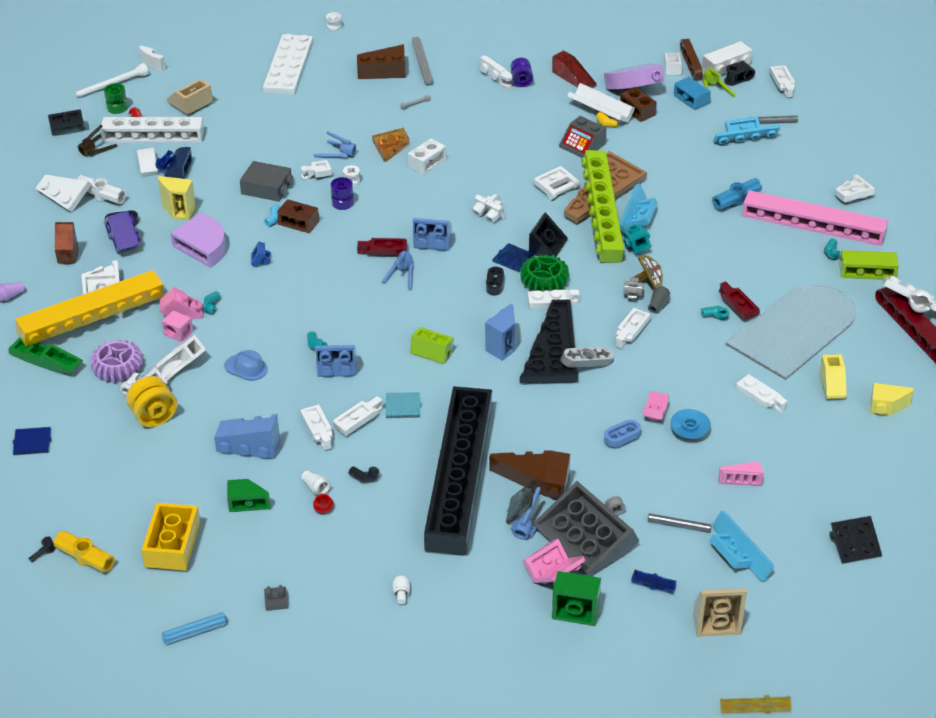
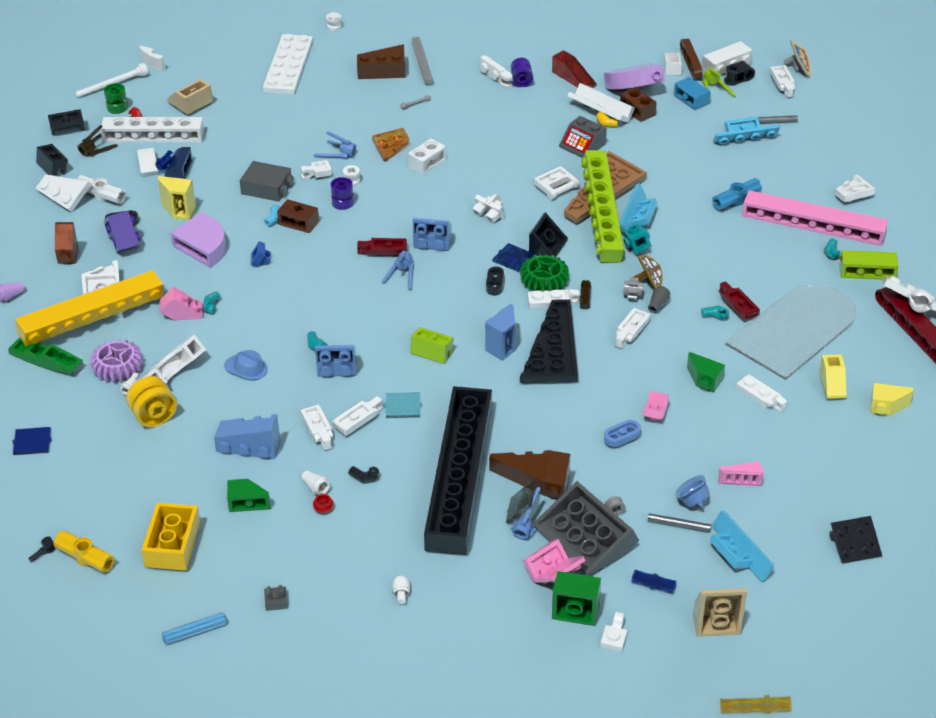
(51, 159): none -> black hinge
(177, 326): bright pink brick -> none
(585, 294): none -> dark brown axle
(598, 357): light grey beam -> none
(614, 636): none -> white plate
(690, 424): dark azure dish -> none
(693, 491): none -> medium blue piece
(705, 372): none -> green slope
(799, 60): none -> shield

